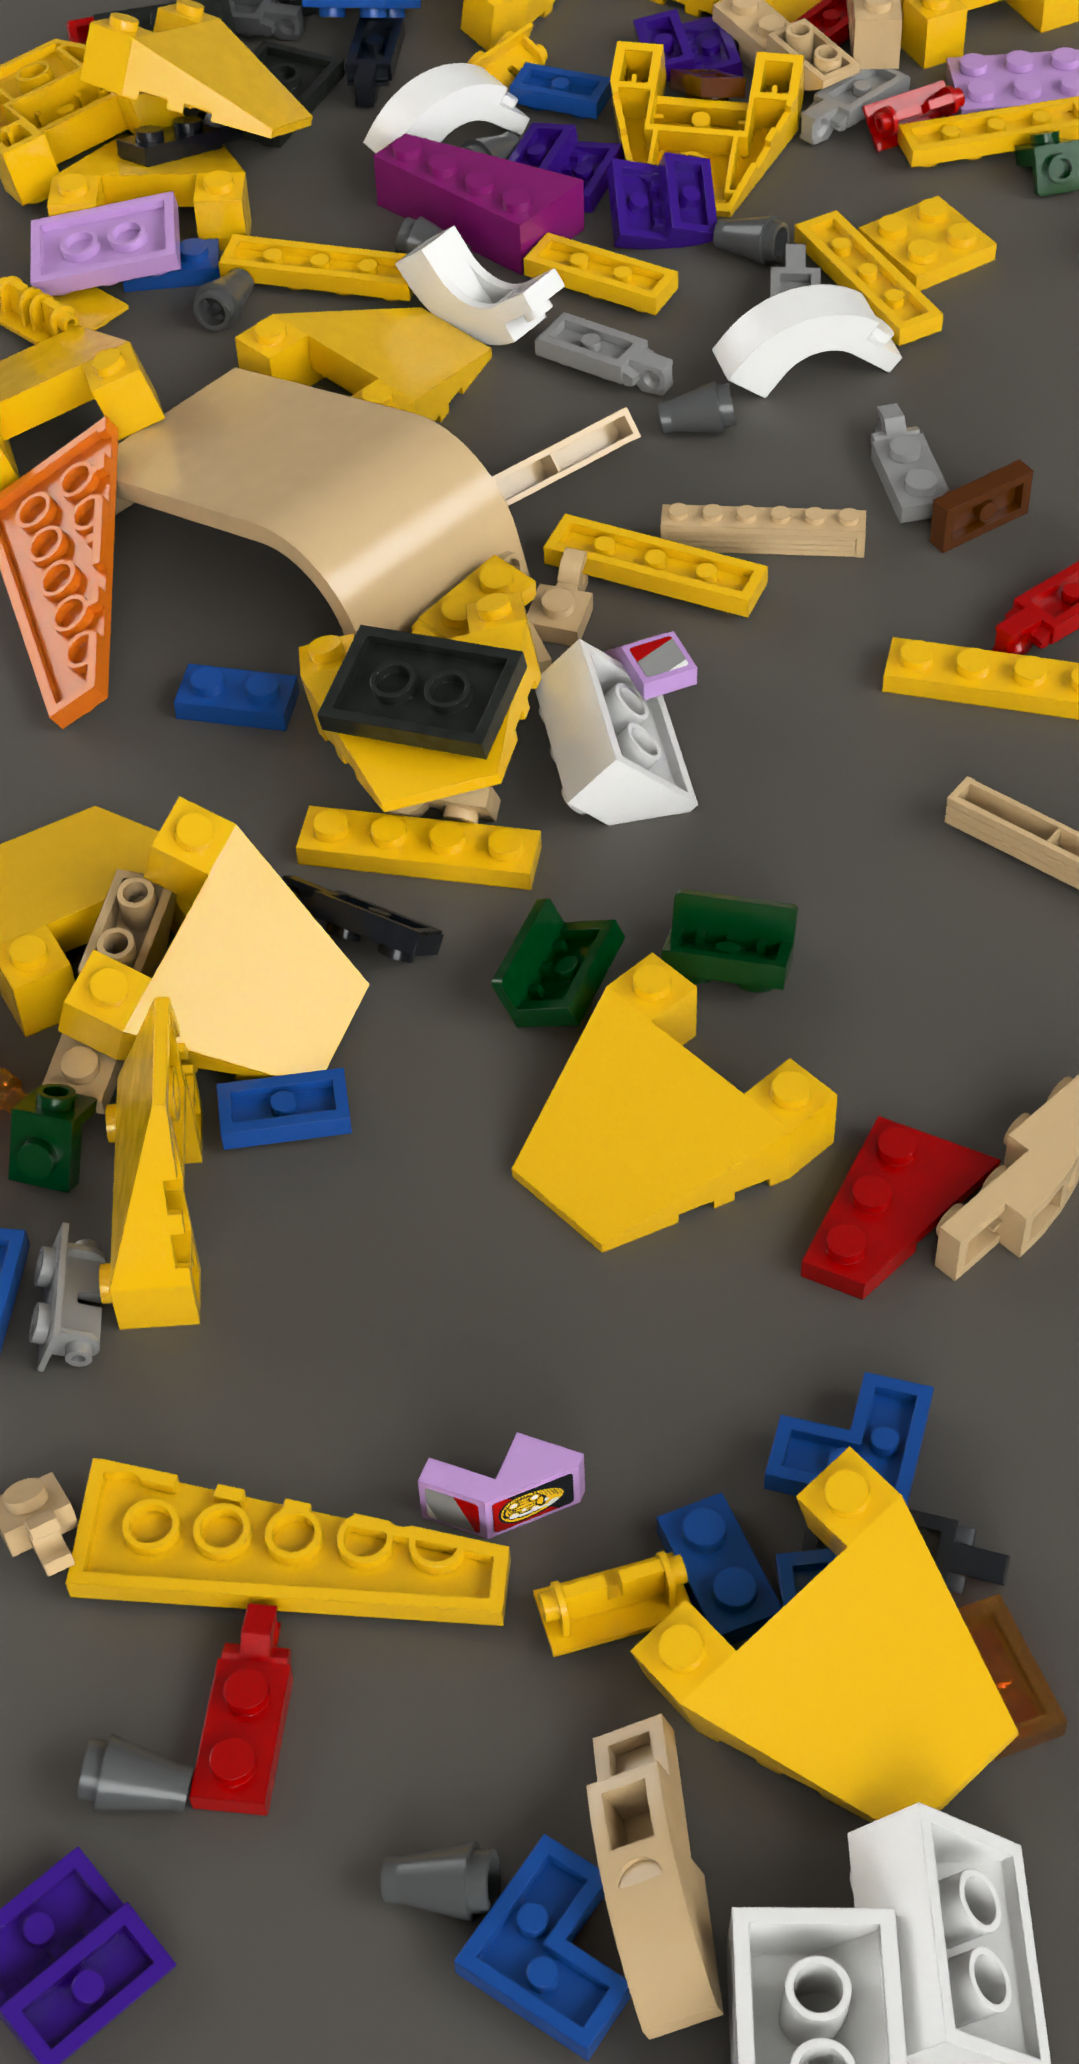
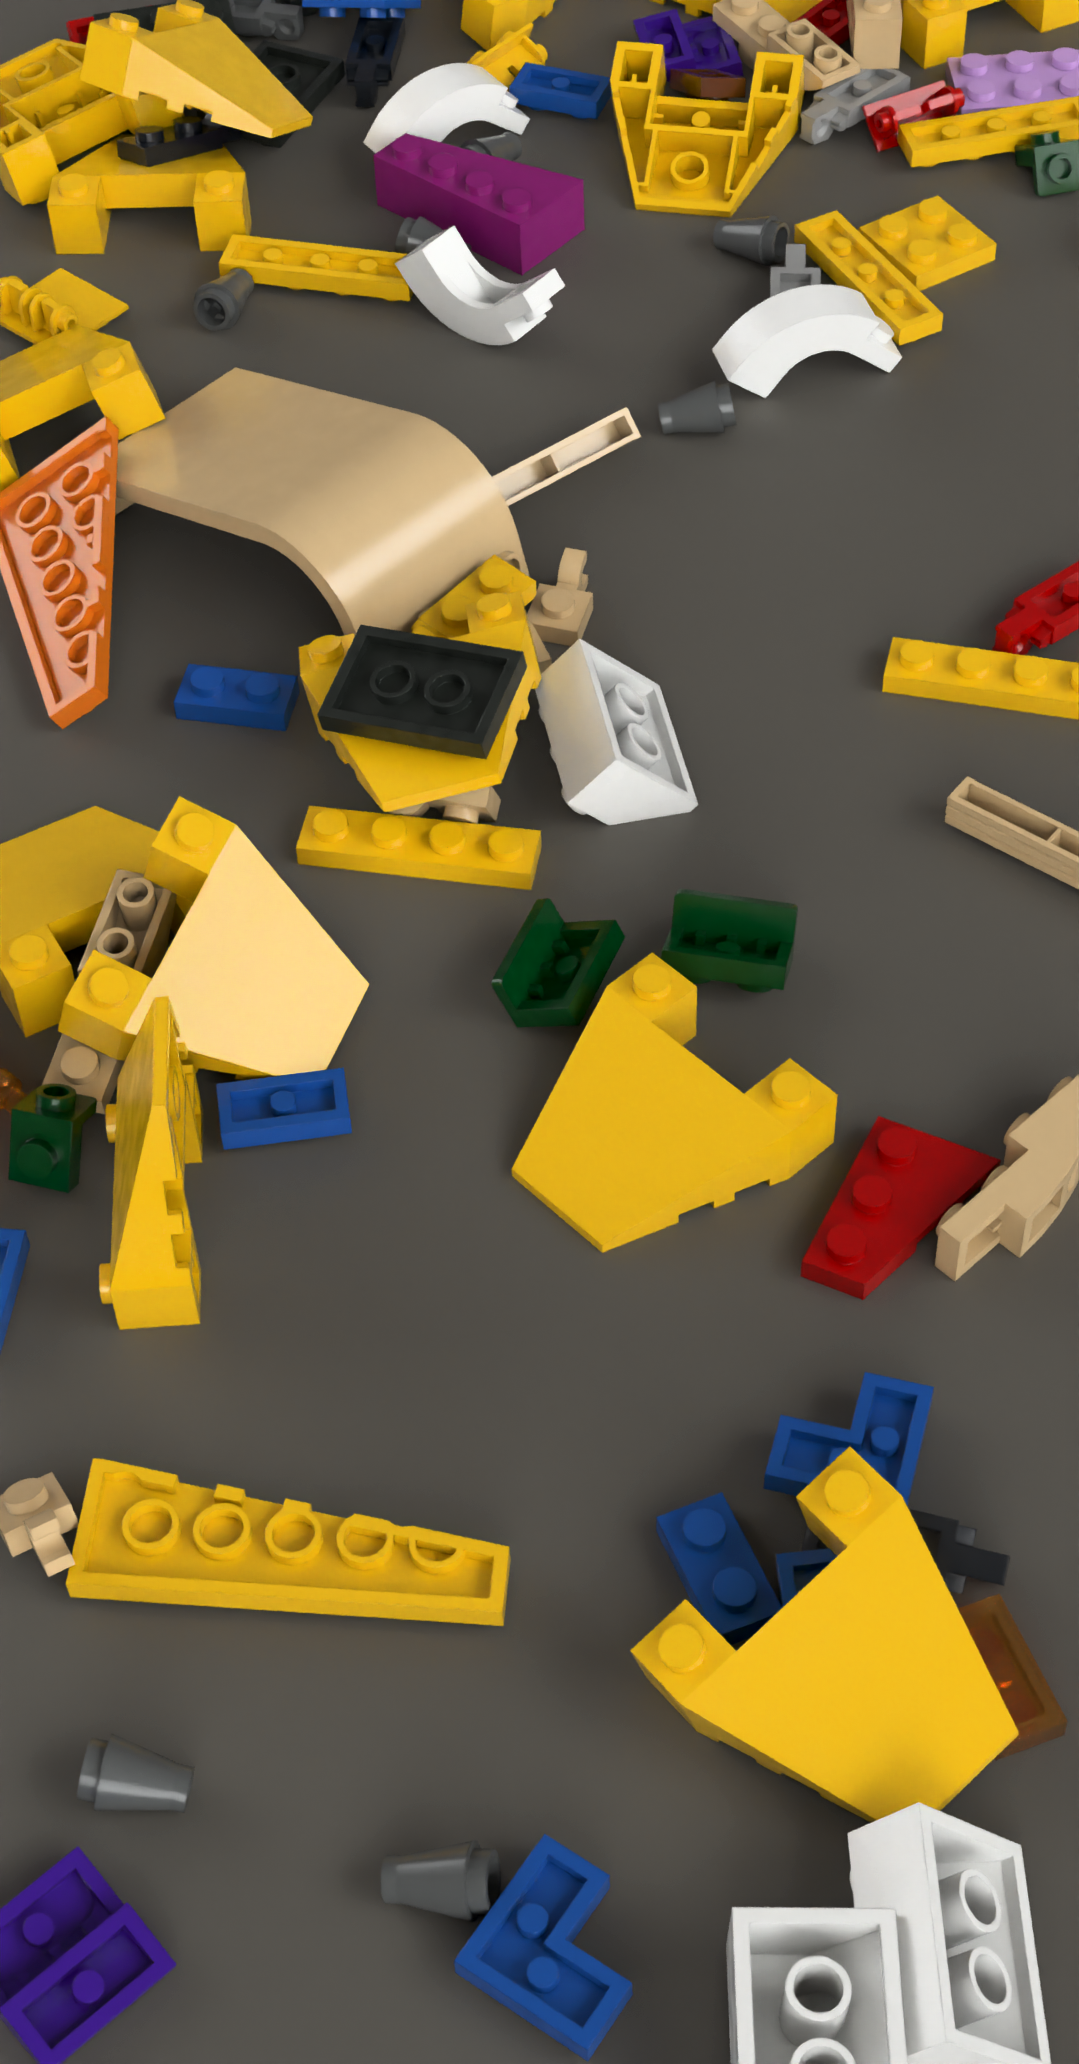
(60, 1322): light grey hinge -> none
(105, 244): lavender plate -> none
(198, 267): blue plate -> none
(245, 1719): red hinge -> none
(354, 917): black hinge -> none
(378, 355): yellow wedge -> none
(530, 1485): lavender slope -> none
(558, 150): dark purple slope -> none
(603, 273): yellow plate -> none
(605, 353): light grey hinge -> none
(611, 1603): yellow hinge -> none
(650, 1879): tan slope -> none
(656, 664): lavender slope -> none
(660, 565): yellow plate -> none
(662, 202): dark purple slope -> none
(766, 529): tan piece -> none
(905, 466): light grey hinge -> none
(980, 506): reddish brown plate -> none

